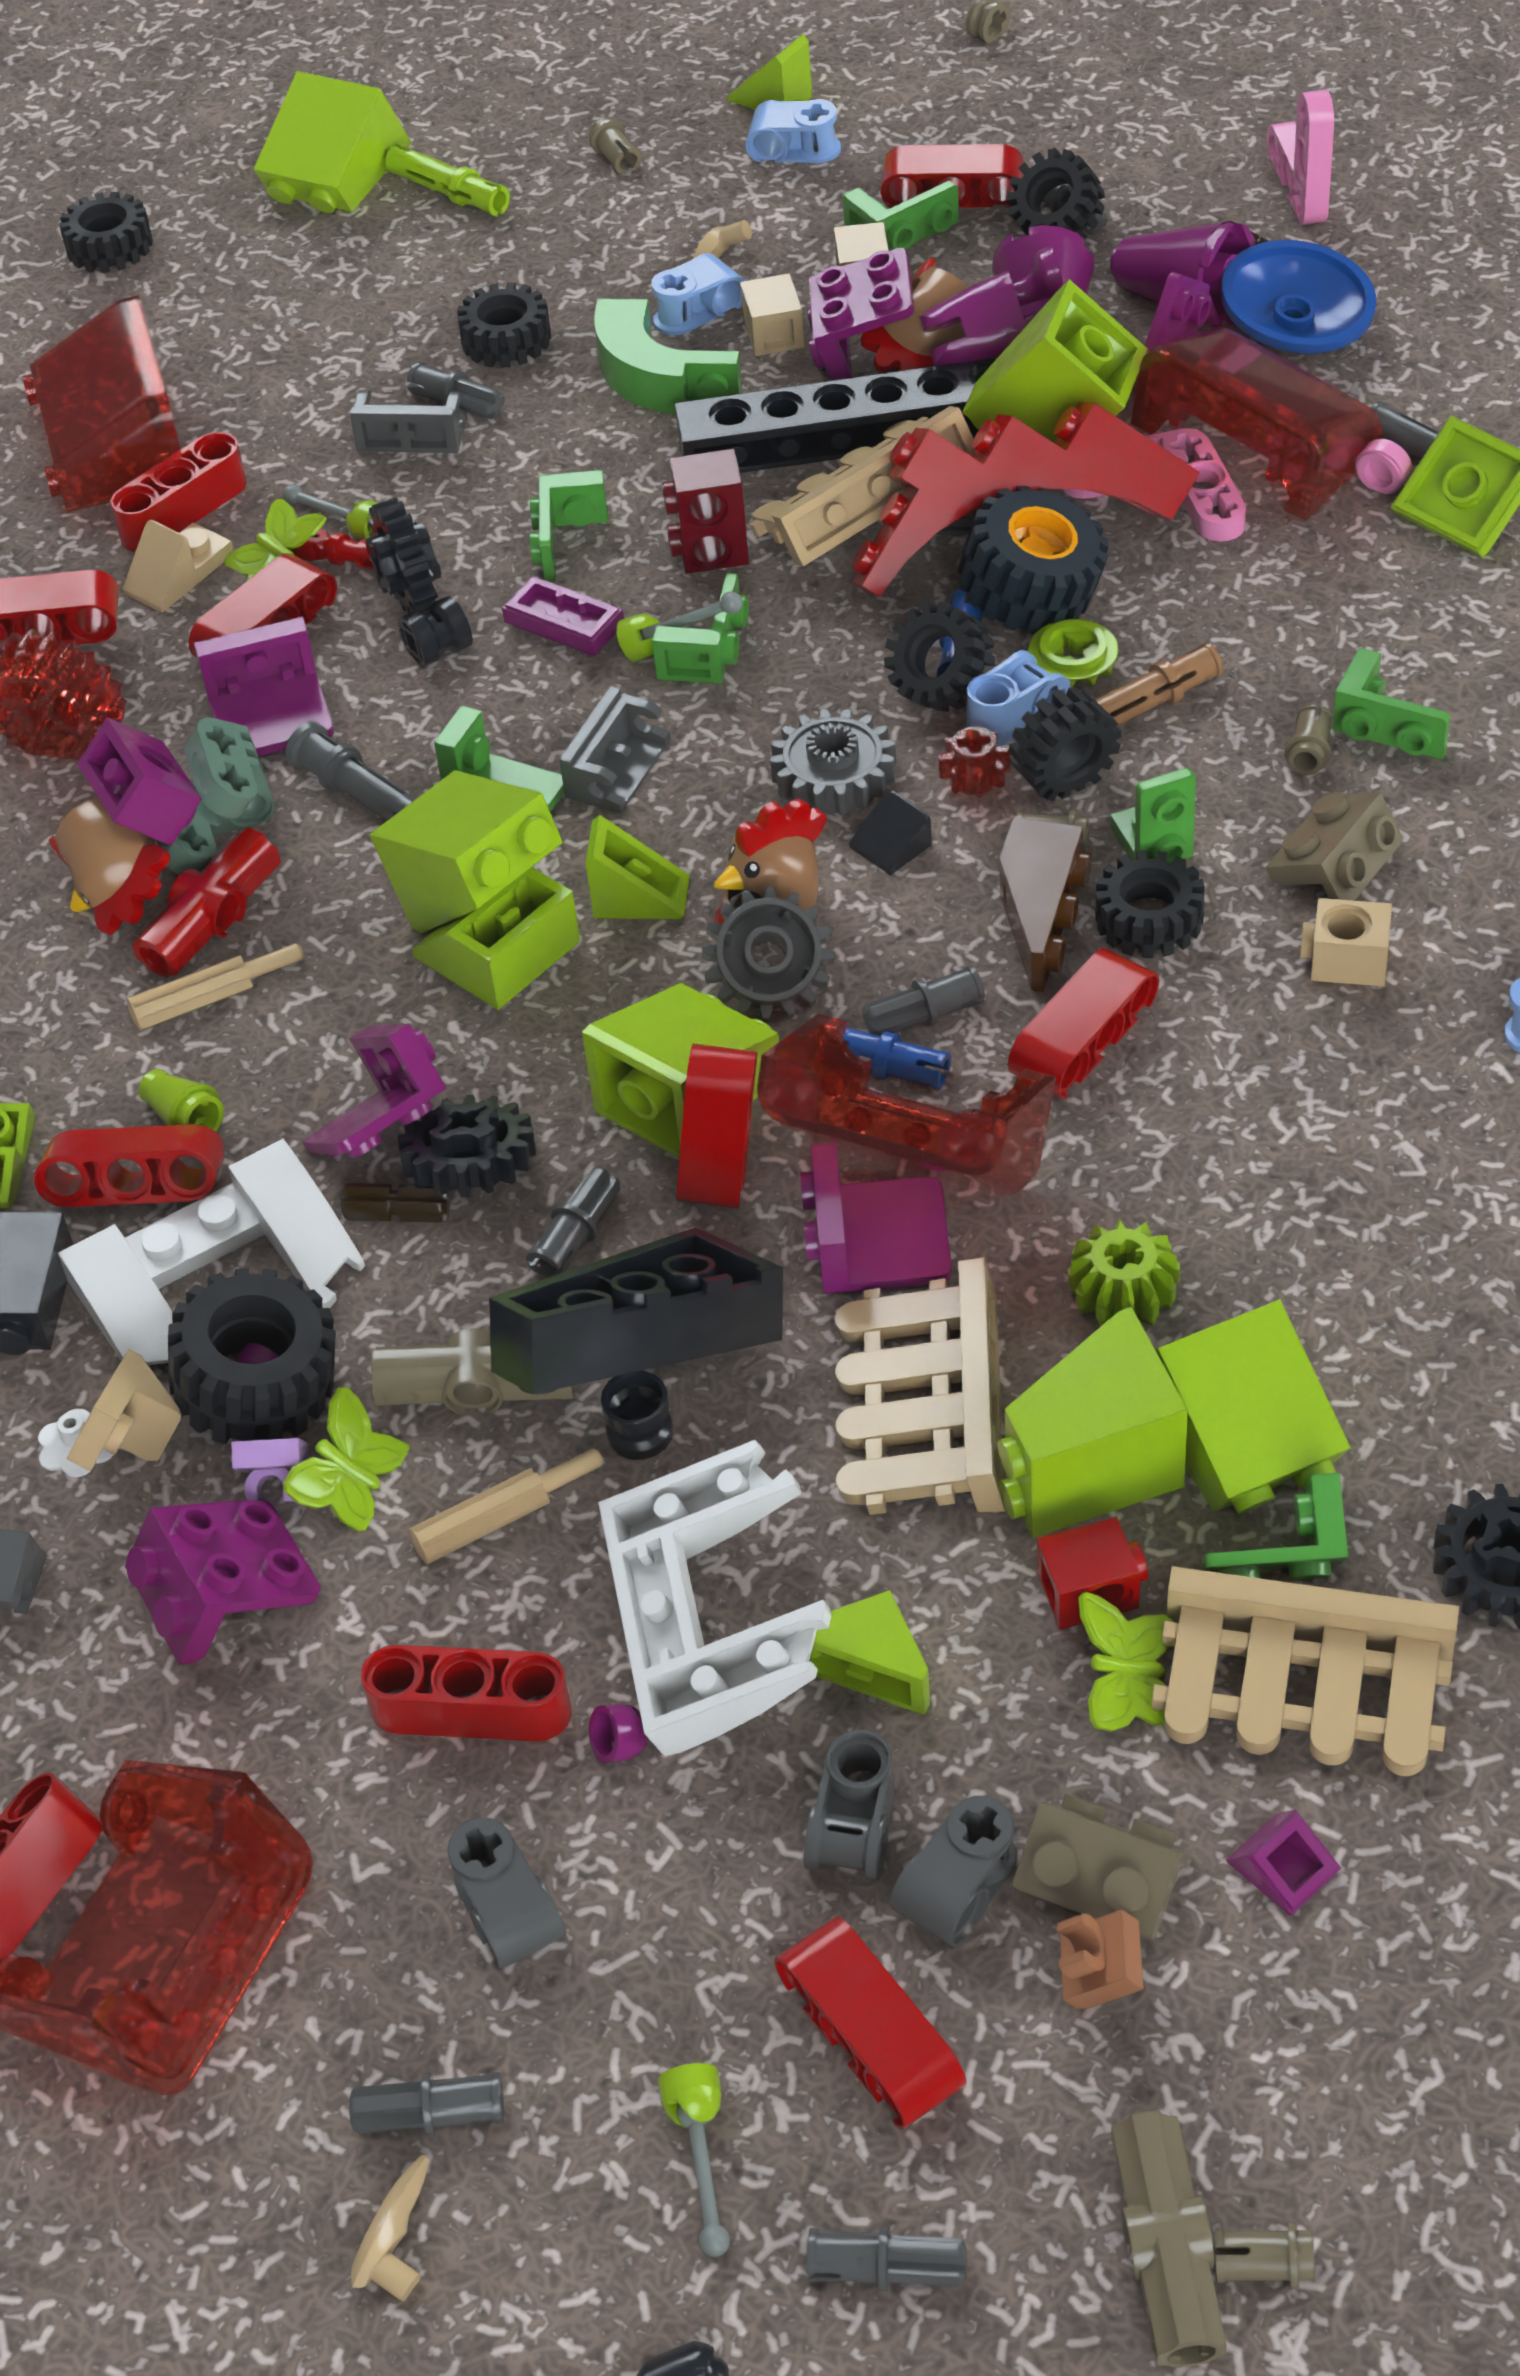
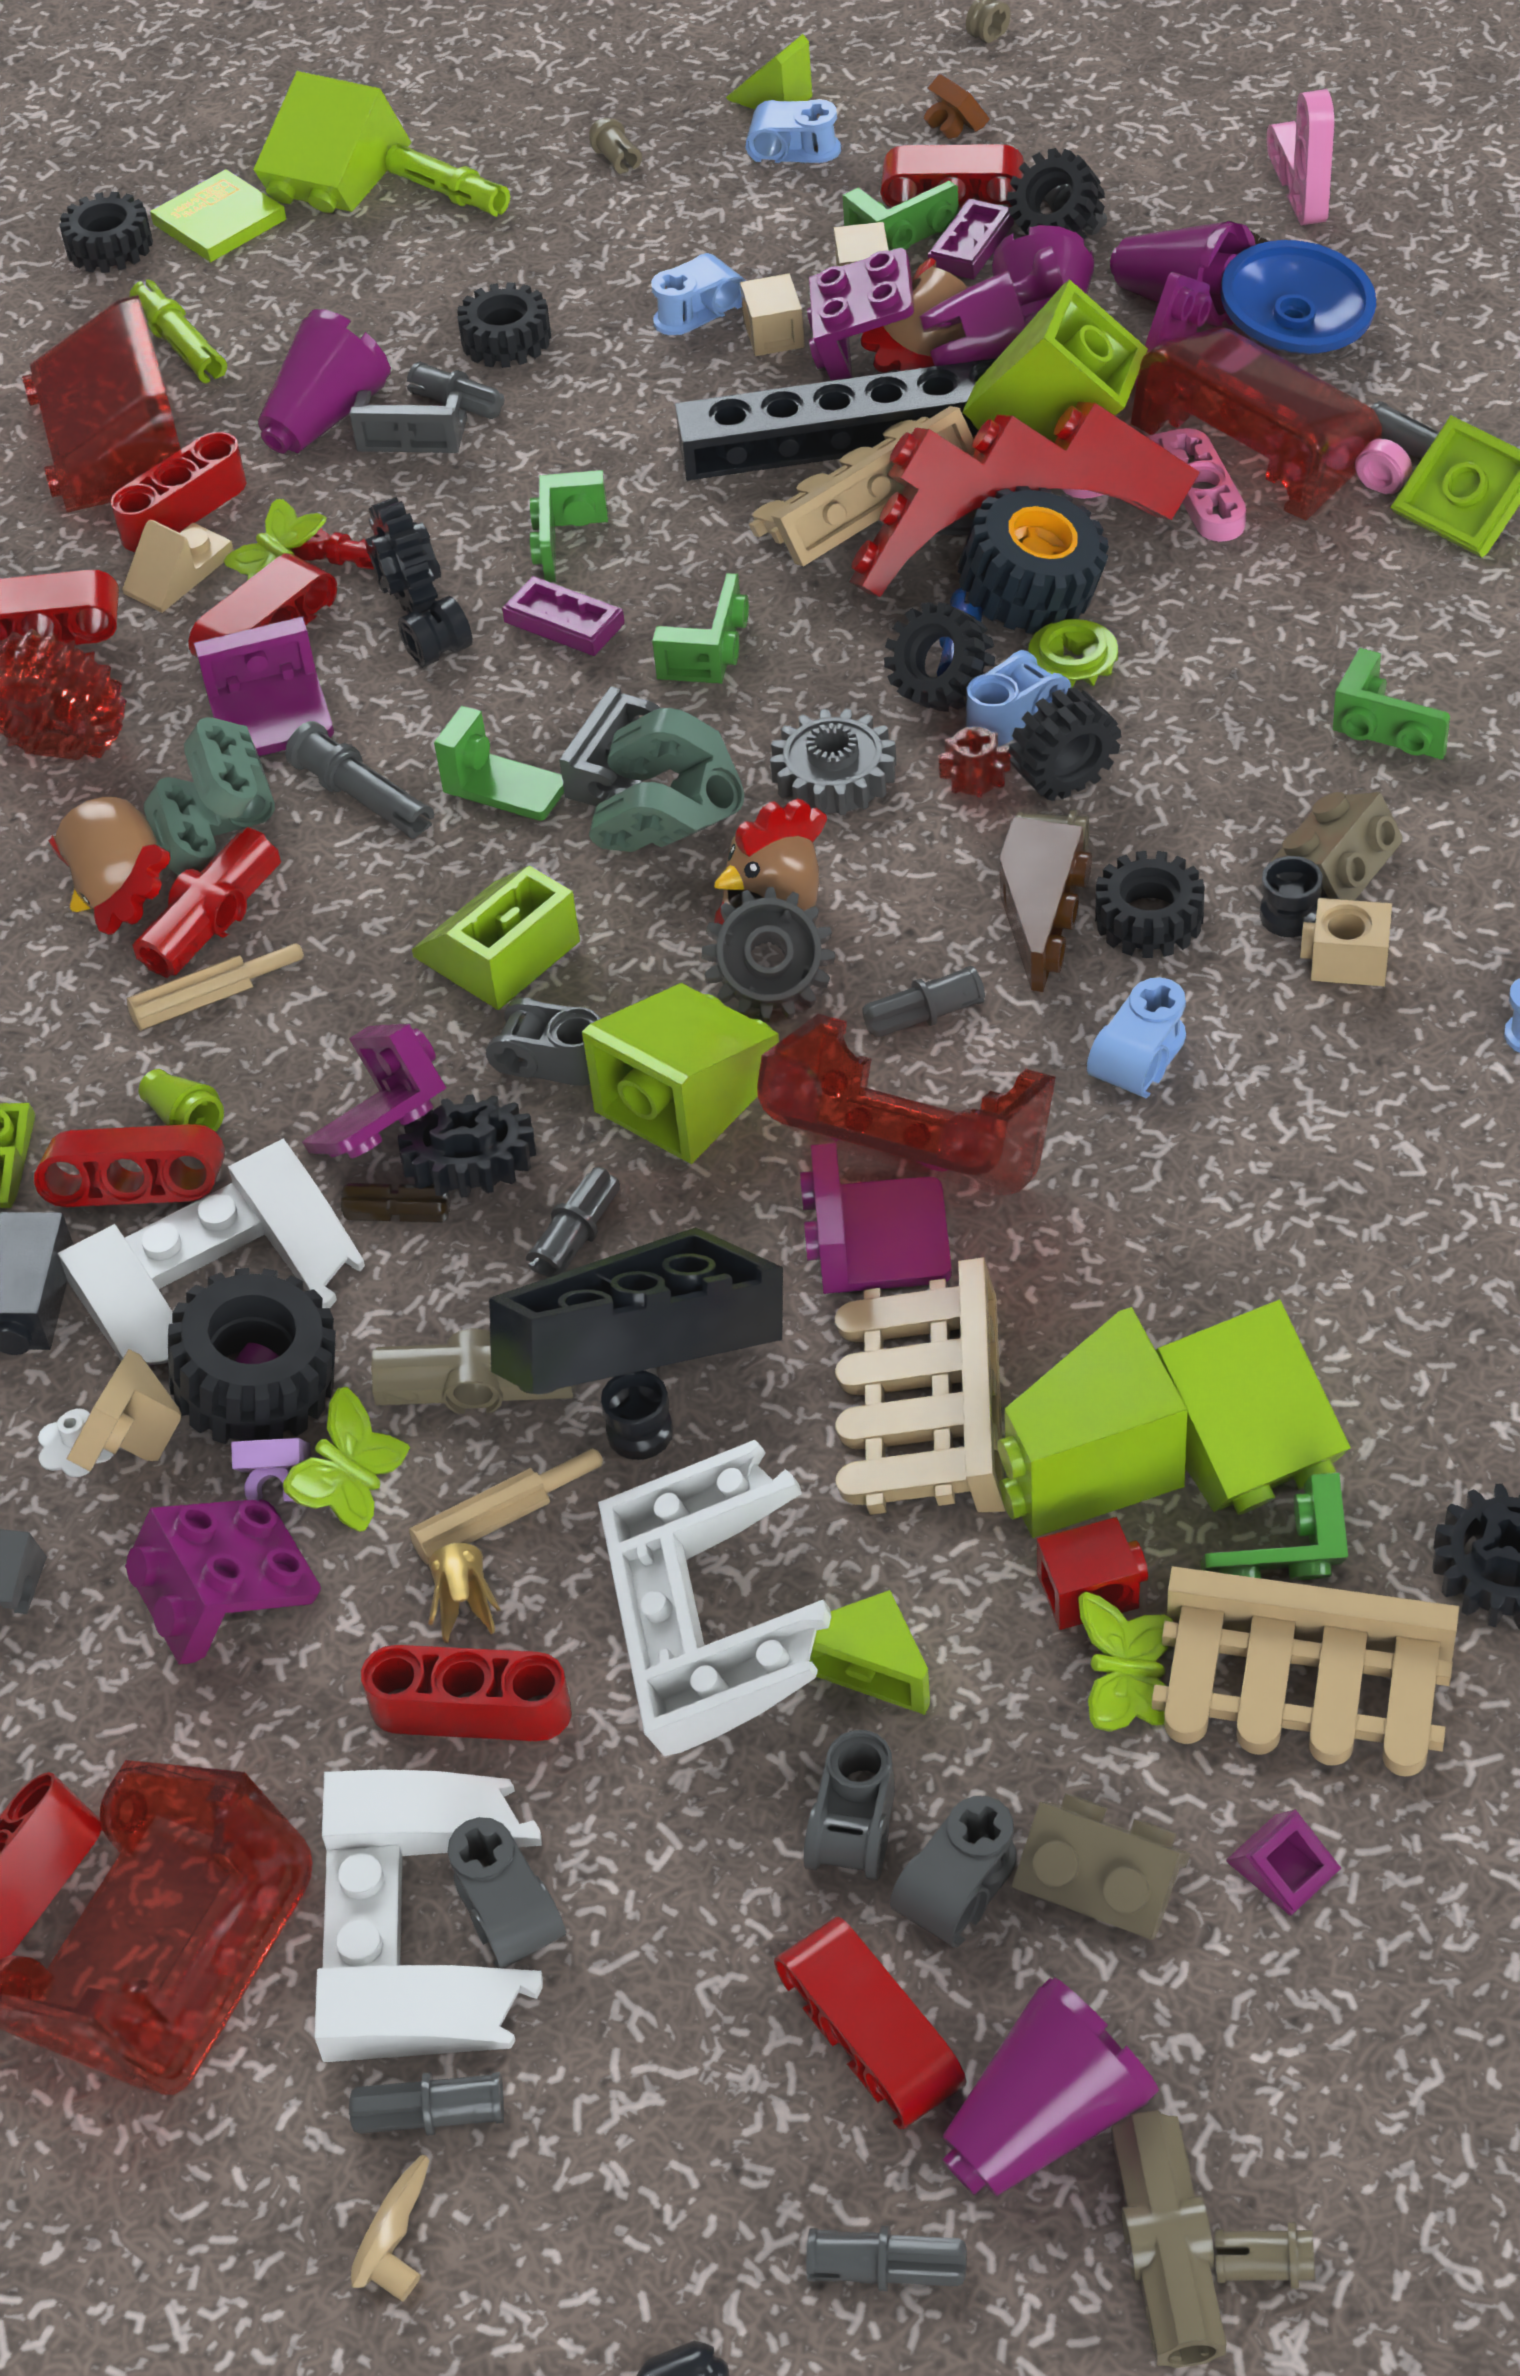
(139, 782): magenta brick -> none
(168, 322): none -> lime pin
(218, 215): none -> tile
(320, 381): none -> magenta cone
(356, 519): hinge -> none
(363, 1994): none -> white wedge
(459, 1578): none -> pearl gold piece
(462, 845): lime slope -> none
(545, 1039): none -> dark grey piece
(617, 1724): magenta hinge -> none
(631, 878): lime slope -> none
(637, 631): hinge -> none
(652, 372): bright green arch -> none
(660, 814): none -> sand green piece
(690, 2100): hinge -> none
(708, 511): dark red brick -> none
(716, 1125): red beam -> none
(722, 237): tan bar -> none
(893, 833): black slope -> none
(899, 1058): blue pin -> none
(955, 107): none -> dark orange tile
(971, 238): none -> magenta plate
(1044, 2093): none -> magenta cone
(1083, 1019): beam -> none
(1100, 1958): nougat tile -> none
(1123, 1272): lime gear -> none
(1140, 1037): none -> light blue piece
(1160, 817): bright green bracket -> none
(1163, 683): medium nougat pin -> none
(1290, 895): none -> black wheel
(1309, 746): dark tan pin -> none

